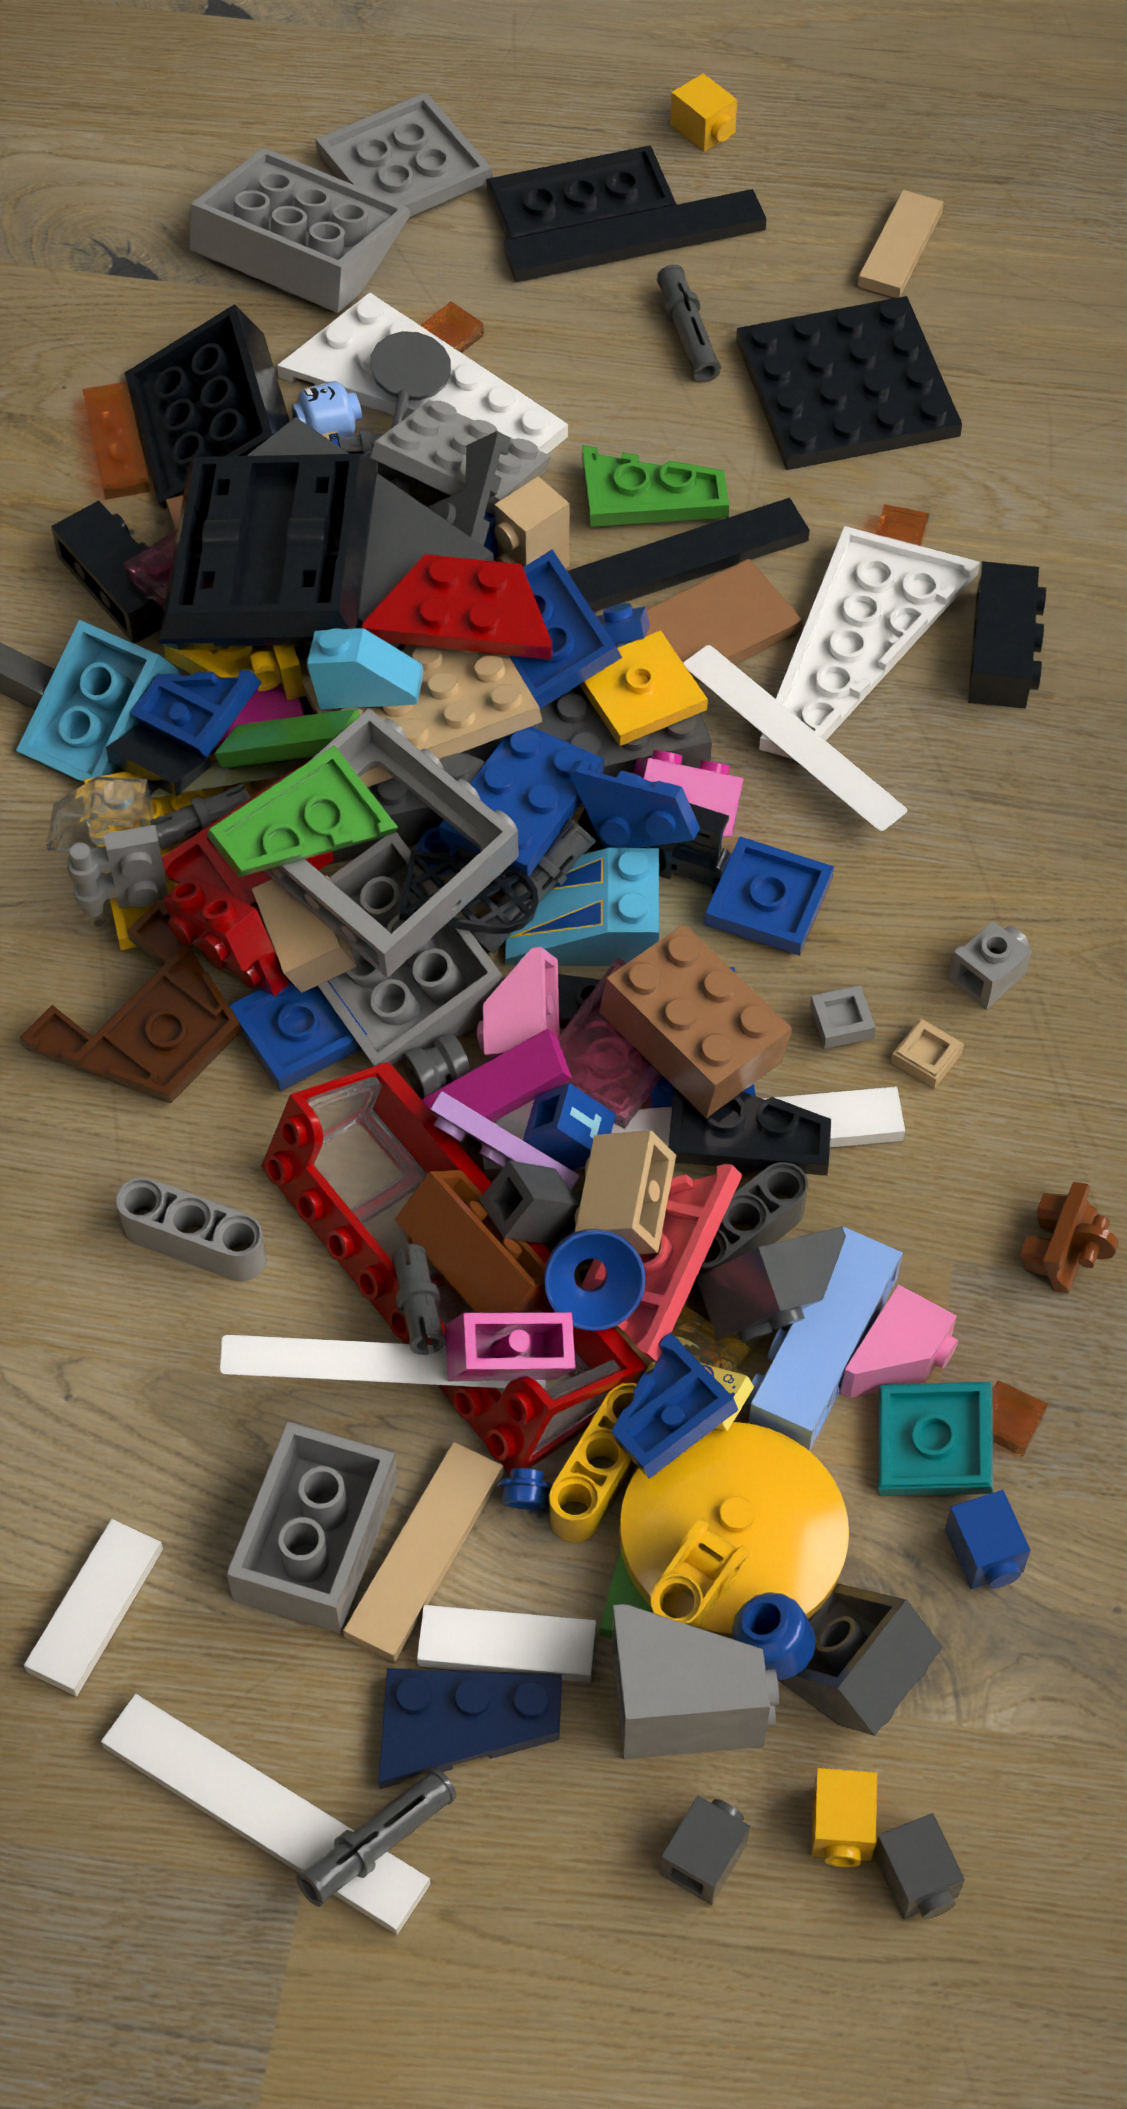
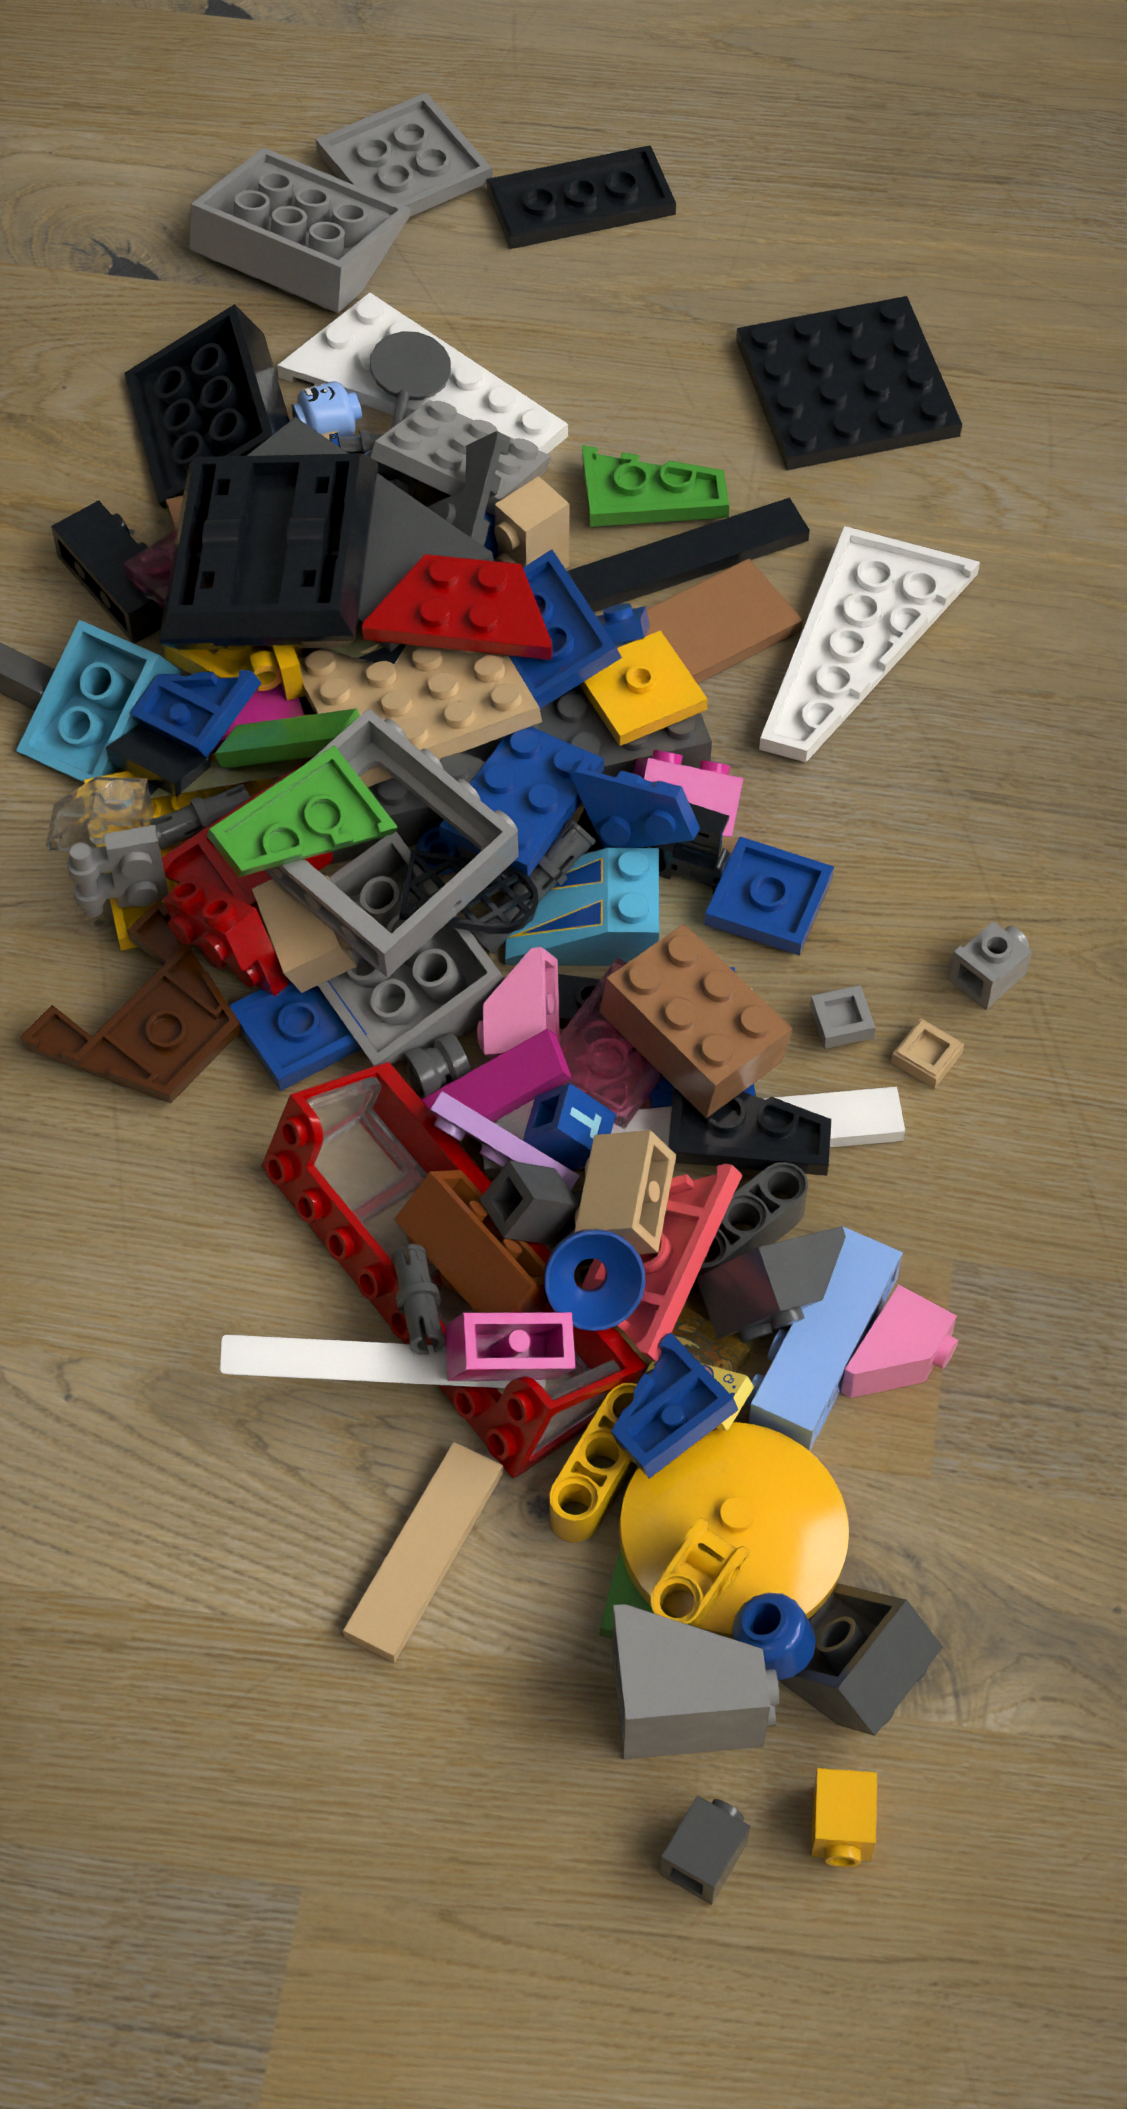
(93, 1607): white tile -> none
(116, 440): clear orange tile -> none
(177, 1210): light grey beam -> none
(256, 1807): white tile -> none
(313, 1527): light grey brick -> none
(358, 1850): dark grey pin -> none
(361, 671): medium azure slope -> none
(455, 327): clear orange tile -> none
(461, 1717): dark blue wing -> none
(506, 1643): white tile -> none
(525, 1489): blue plate -> none
(634, 235): black tile -> none
(683, 309): dark grey pin -> none
(703, 112): yellow brick -> none
(795, 738): white sticker -> none
(900, 244): tan tile -> none
(903, 524): clear orange tile -> none
(919, 1868): dark grey brick -> none
(935, 1439): teal plate -> none
(987, 1540): blue brick -> none
(1006, 635): black brick -> none
(1015, 1417): clear orange tile -> none
(1077, 1238): dark orange hips -> none

